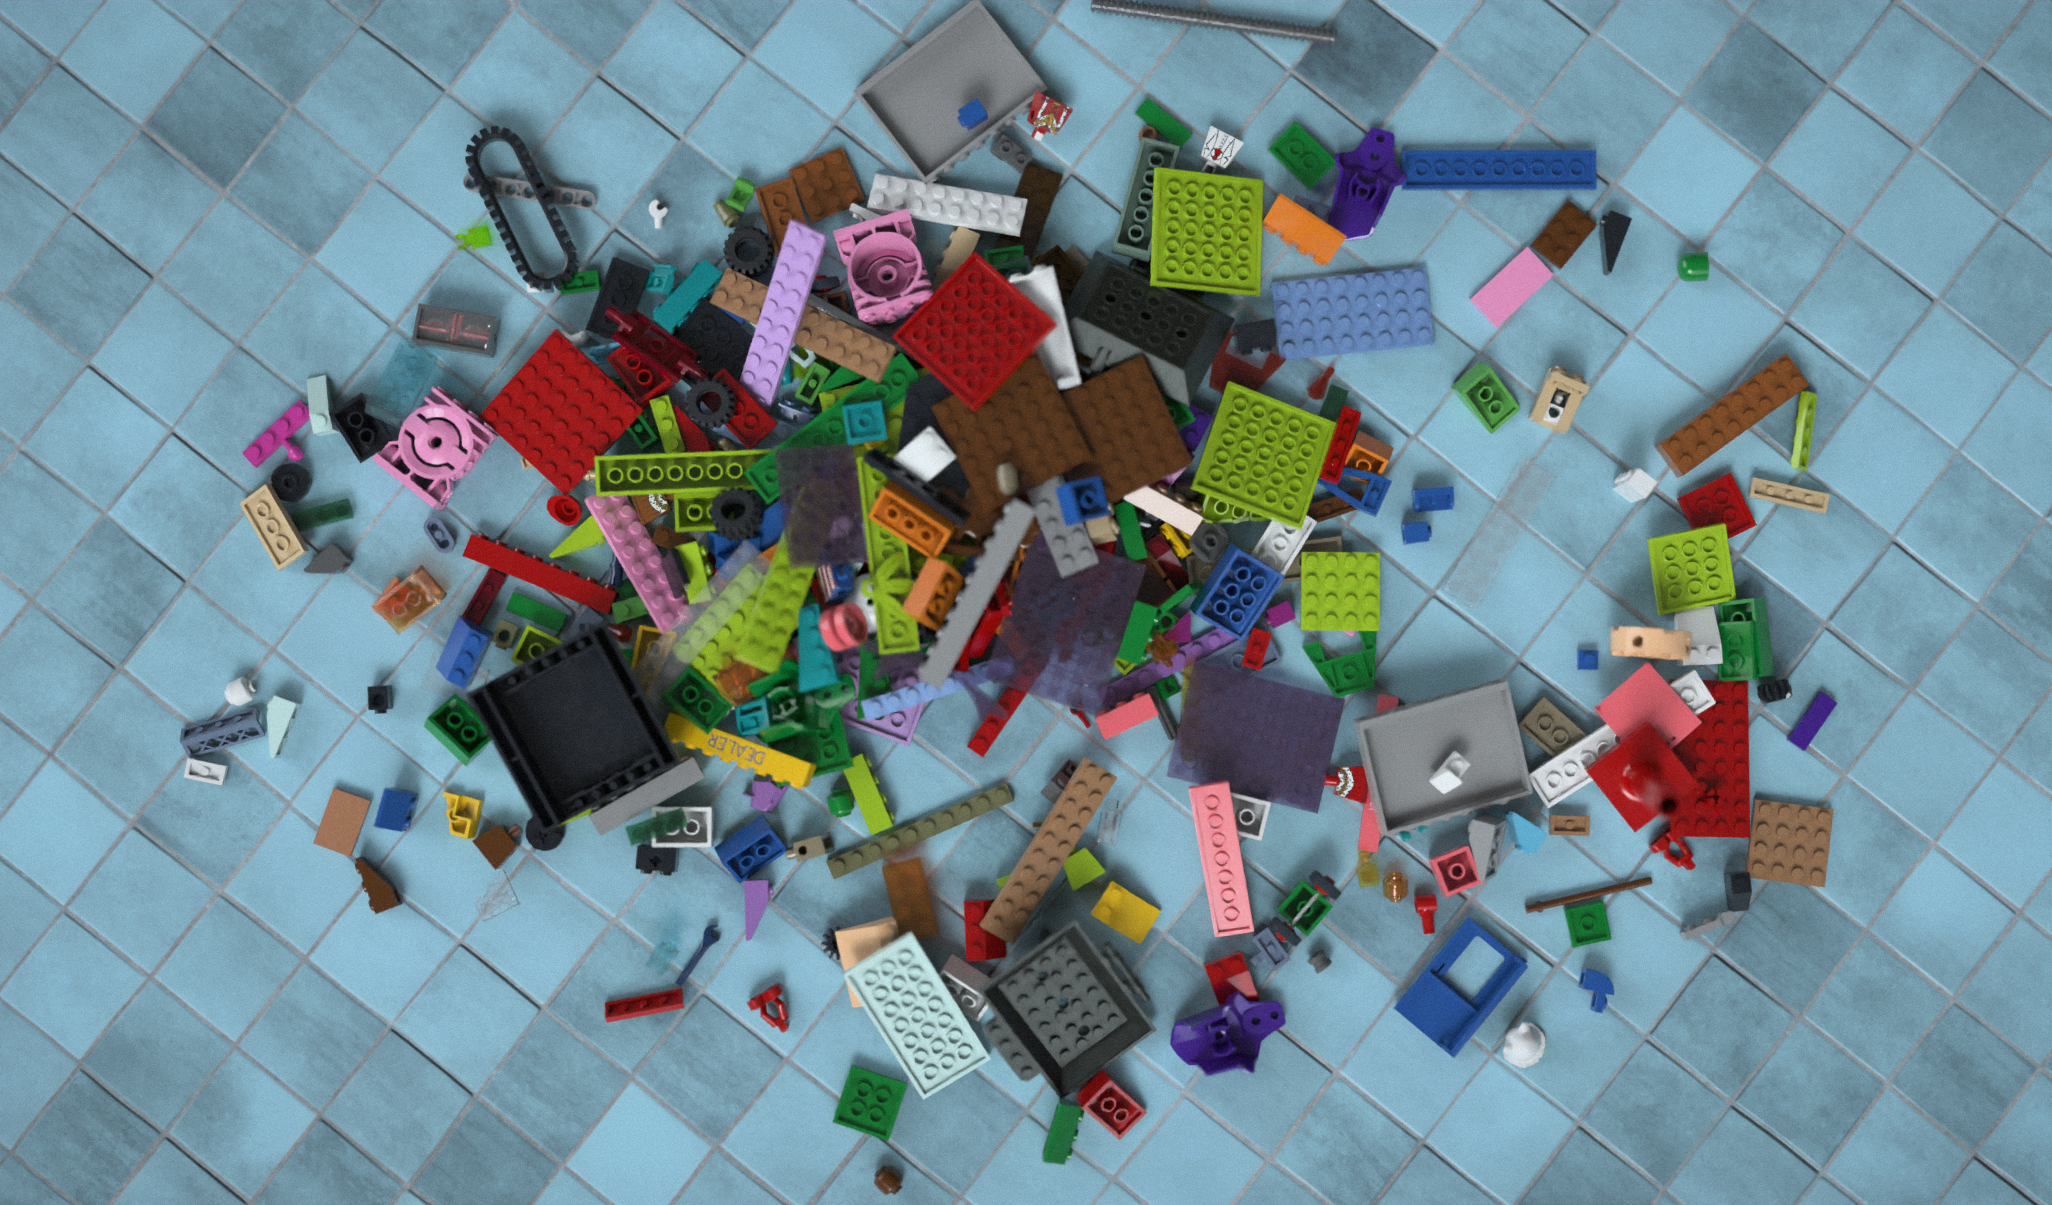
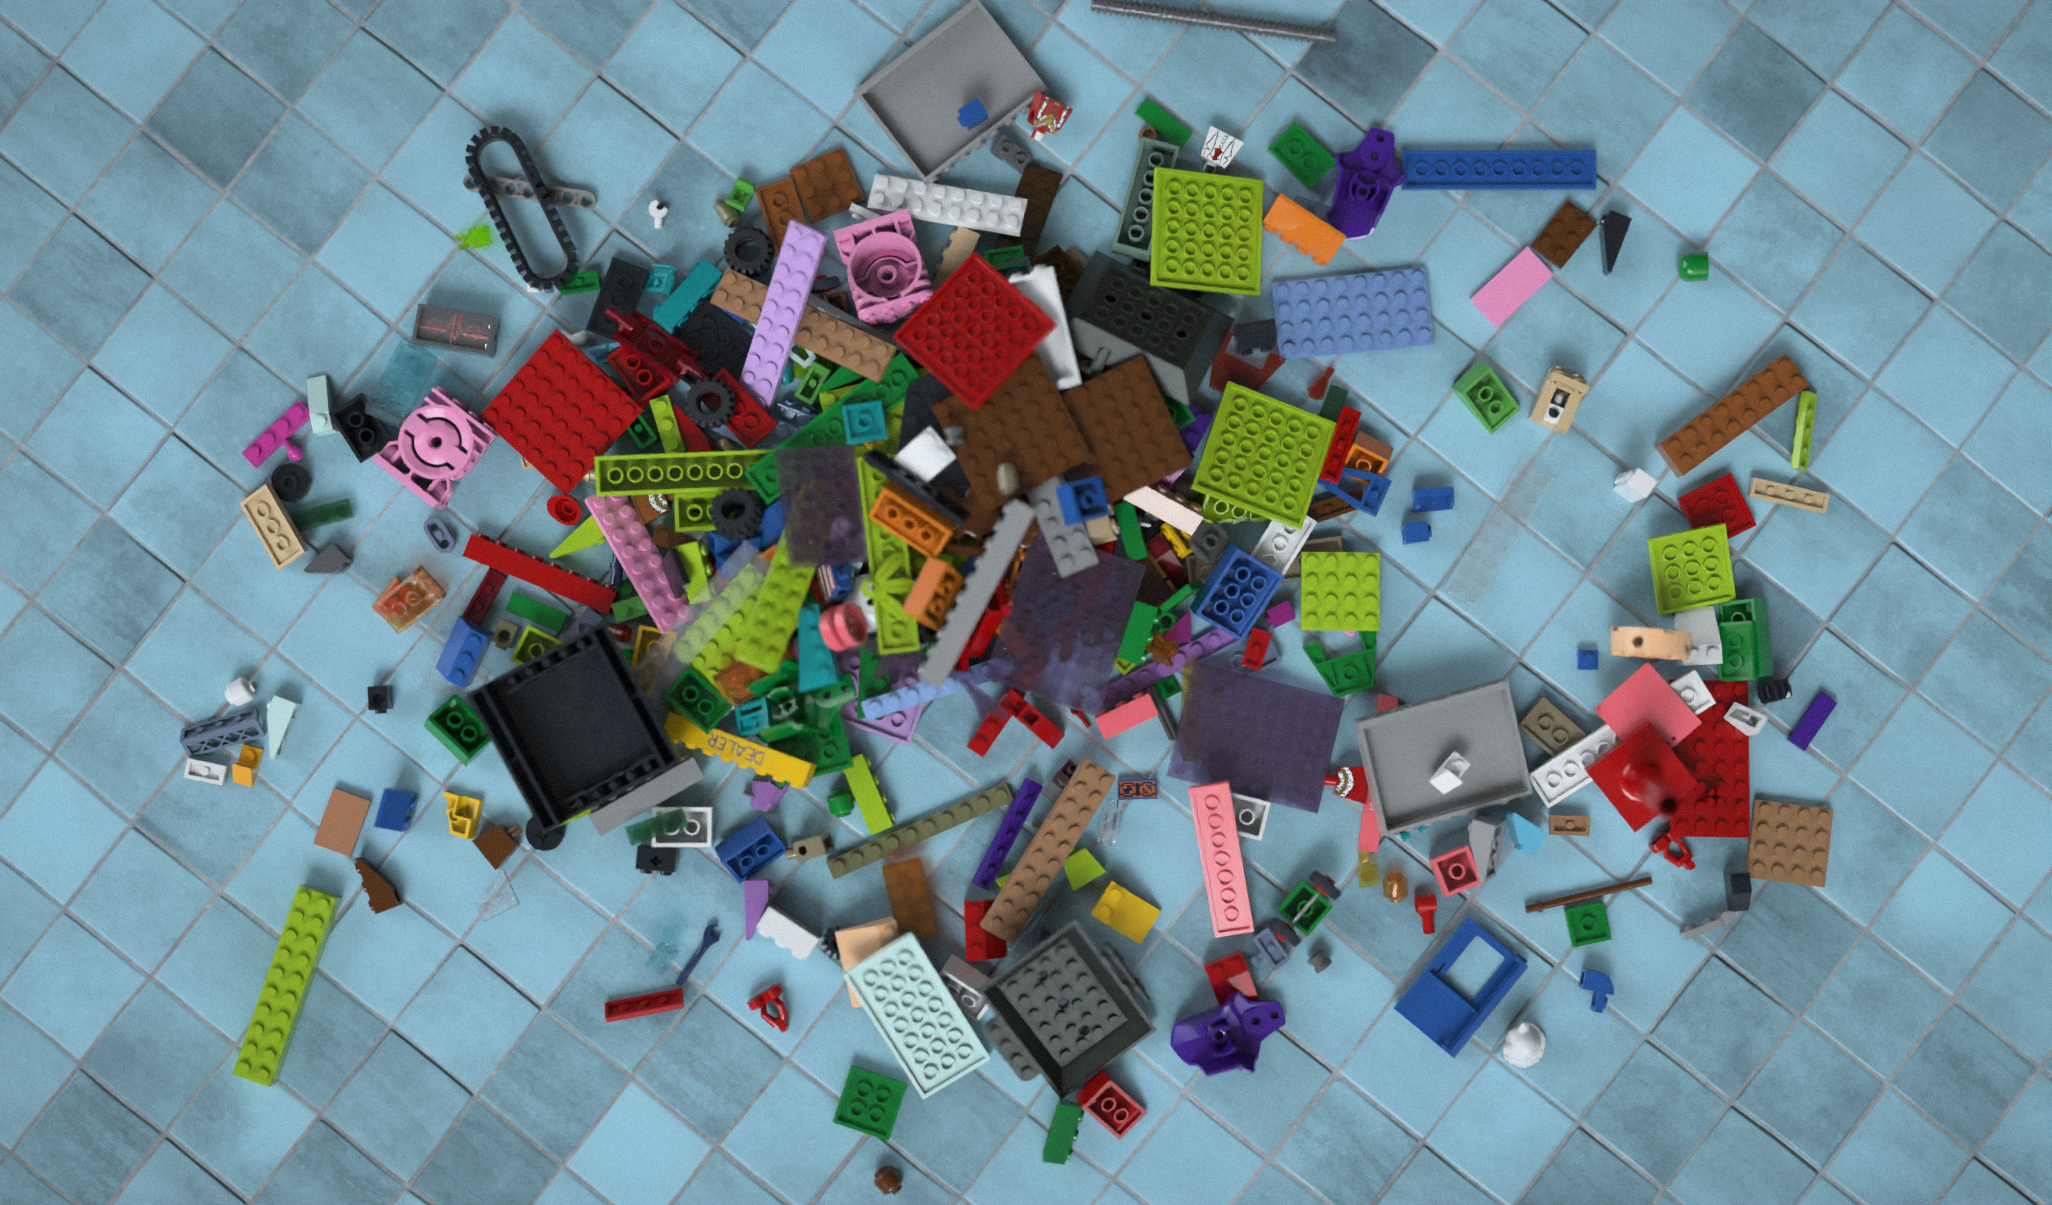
(248, 764): none -> light orange slope
(287, 985): none -> lime brick
(788, 932): none -> white brick
(954, 435): none -> dark grey wheel
(1007, 834): none -> dark purple plate
(1031, 718): none -> red slope
(1137, 789): none -> tile
(1745, 719): none -> white slope

